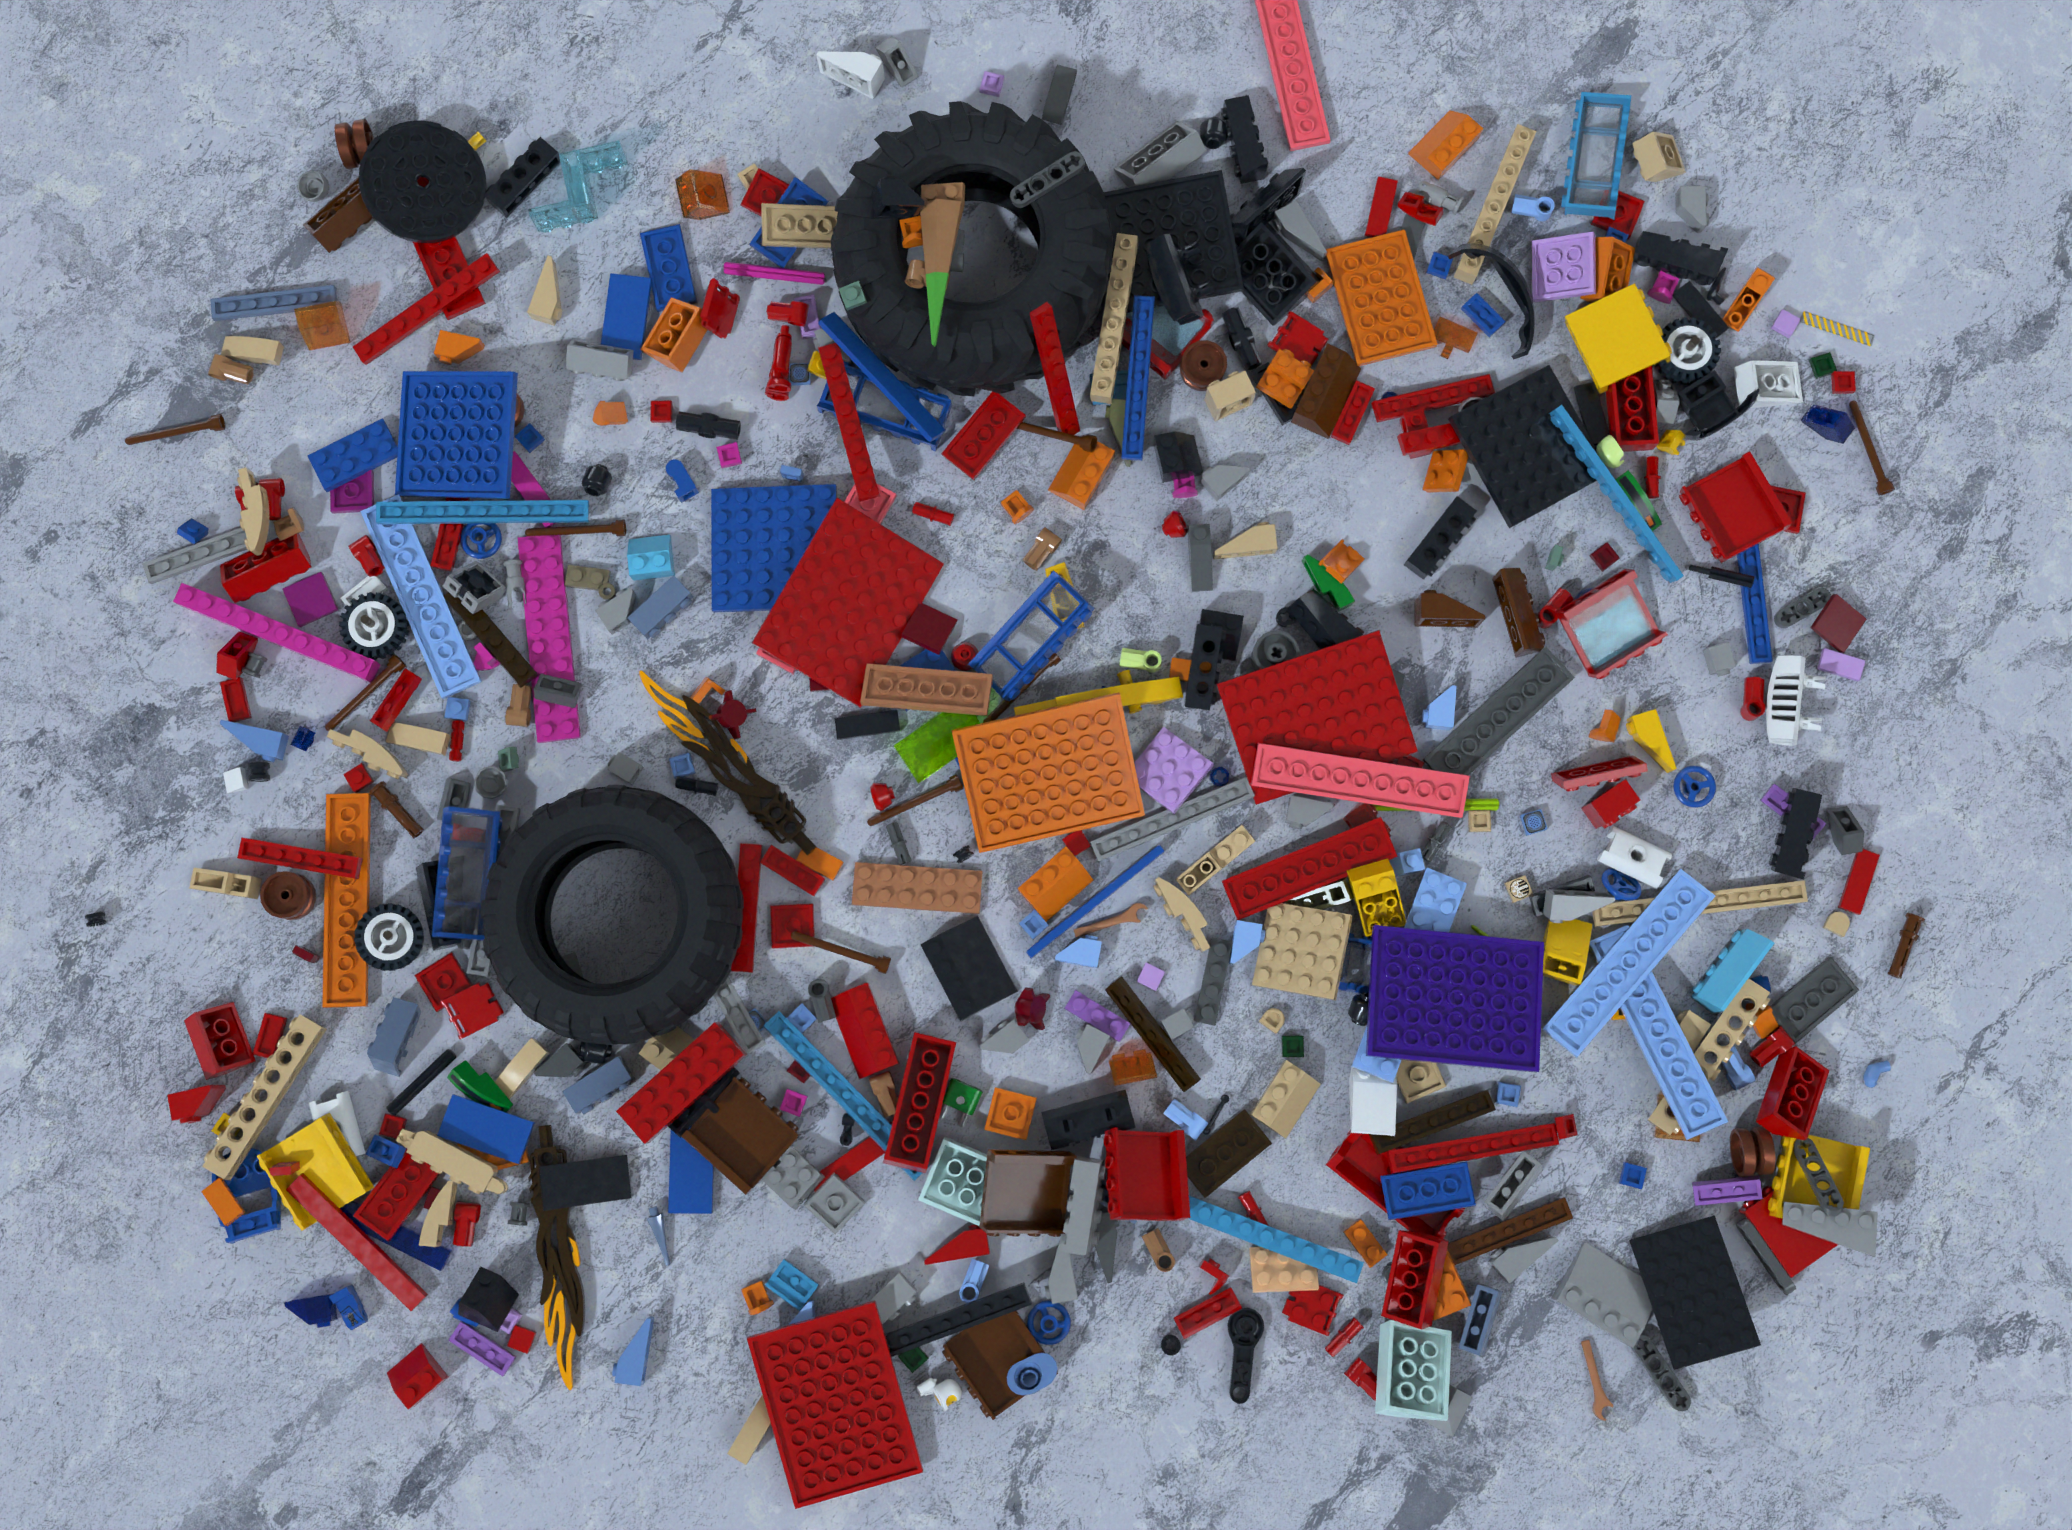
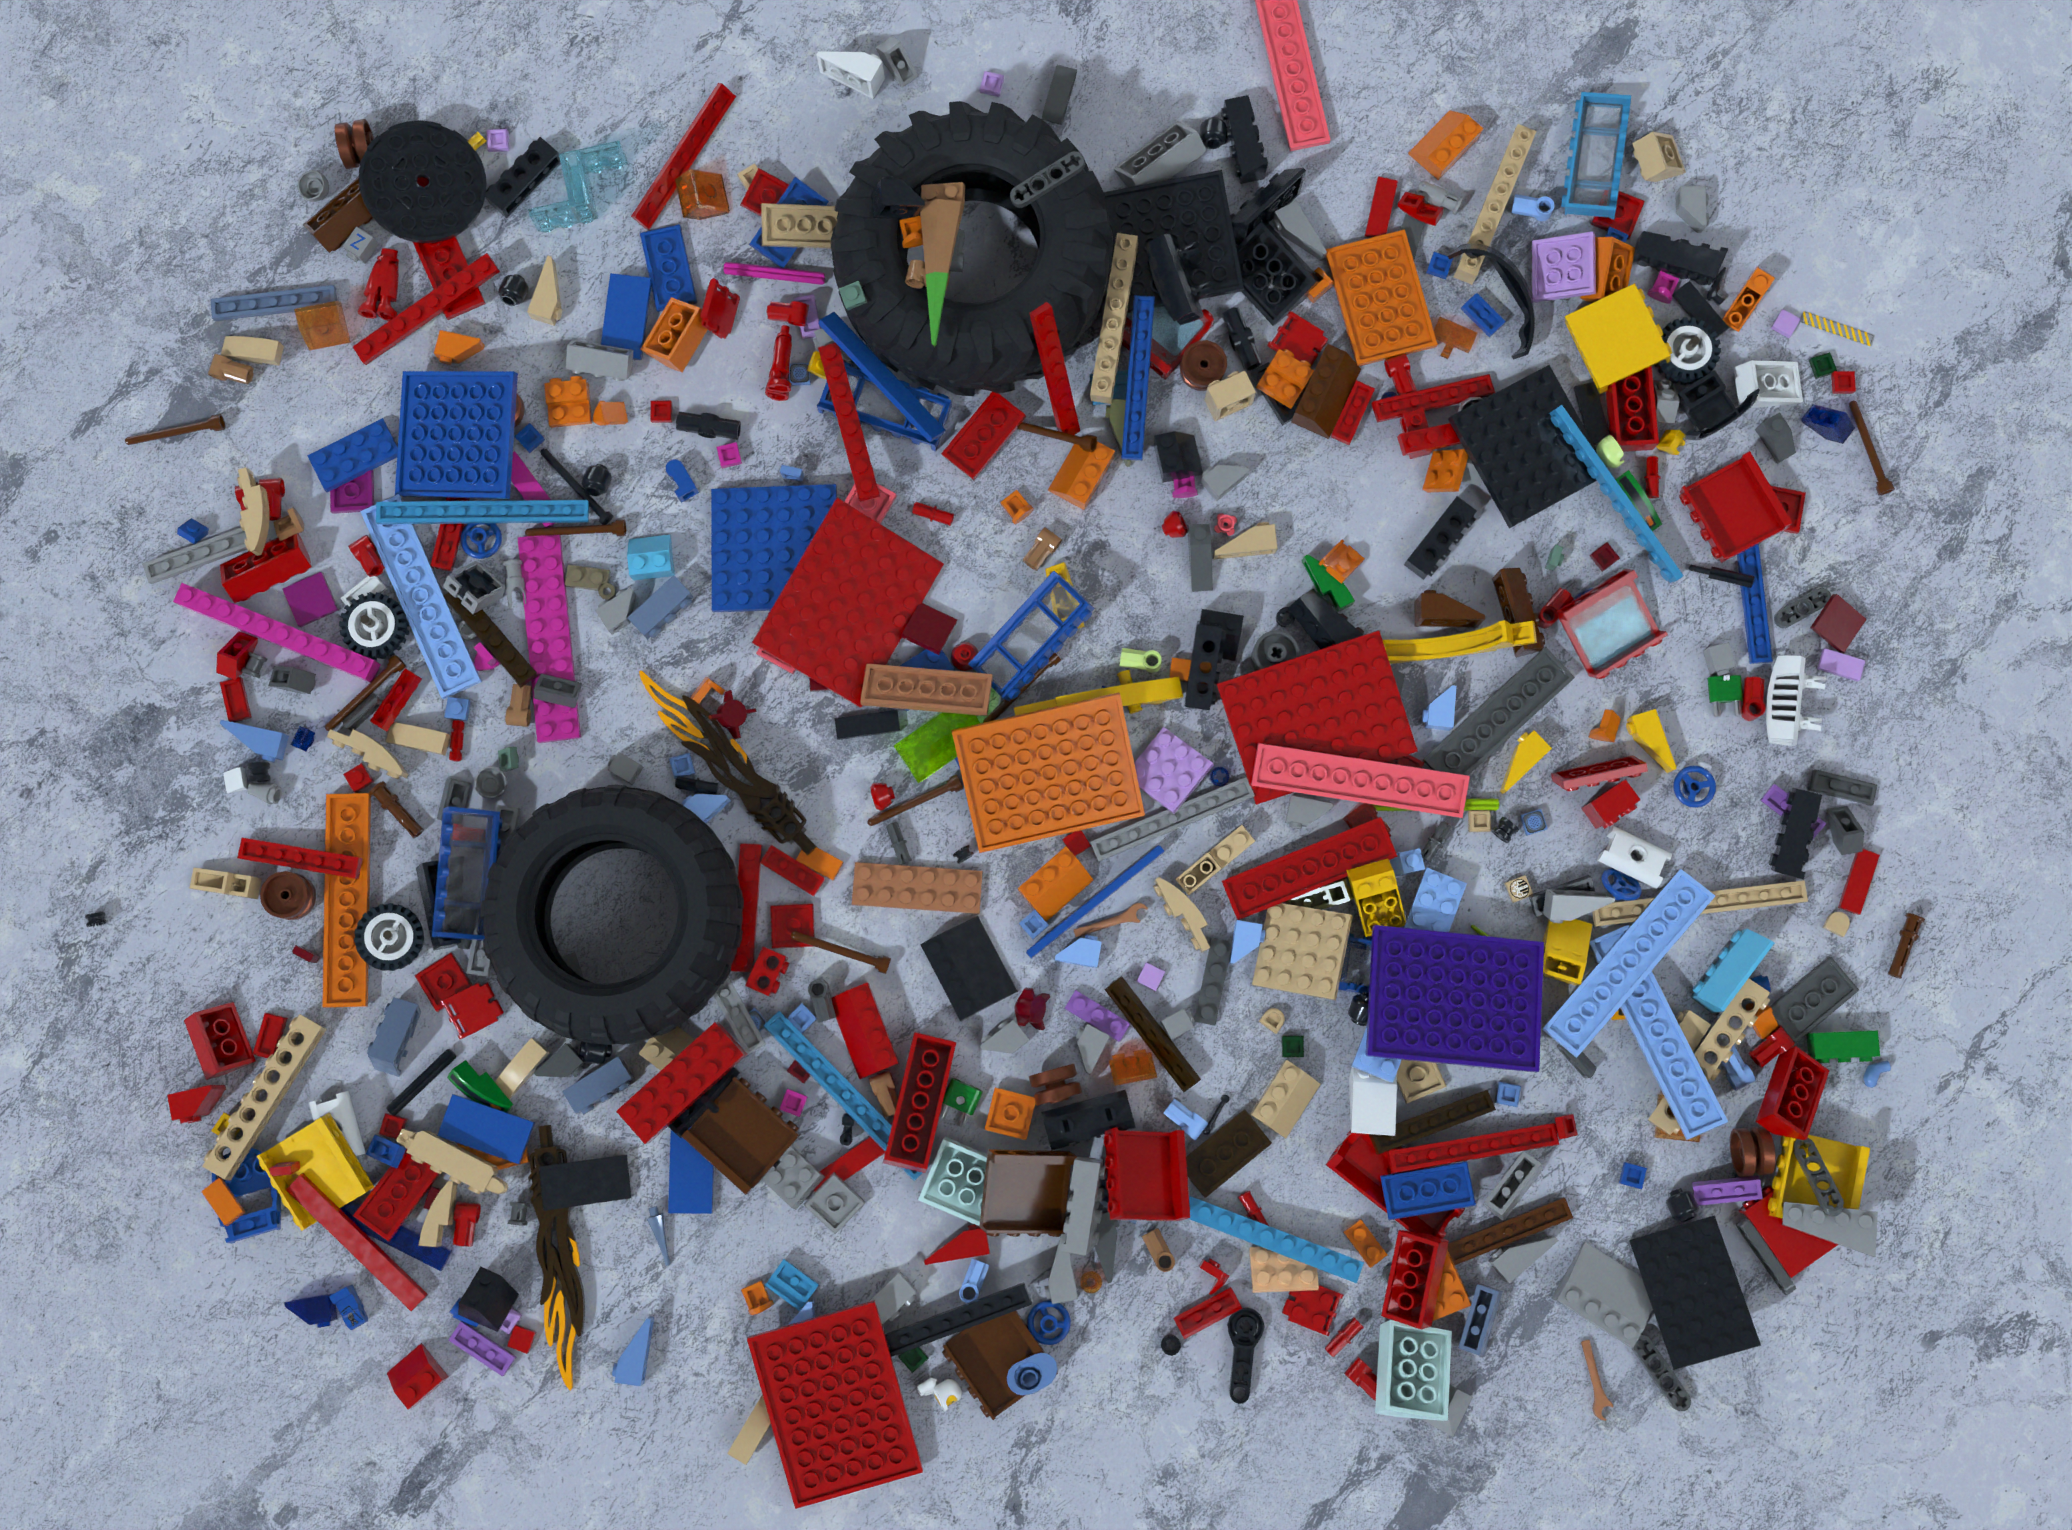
(266, 792): none -> light grey cone
(292, 679): none -> dark grey slope
(360, 246): none -> light grey brick
(362, 712): none -> dark grey slope
(382, 287): none -> red piece
(497, 140): none -> lavender tile
(513, 290): none -> black head
(568, 402): none -> orange plate
(604, 517): none -> black bar
(683, 155): none -> red plate
(706, 805): none -> light blue slope
(762, 969): none -> red brick
(1055, 1085): none -> copper wheel
(1091, 1289): none -> clear orange plate
(1230, 520): none -> coral plate
(1399, 370): none -> red piece
(1479, 641): none -> yellow slope
(1505, 830): none -> black wheel
(1524, 757): none -> yellow slope
(1581, 1063): none -> dark grey slope
(1682, 1205): none -> black head
(1725, 690): none -> green piece
(1777, 437): none -> dark grey slope
(1843, 787): none -> dark grey tile
(1843, 1046): none -> green brick

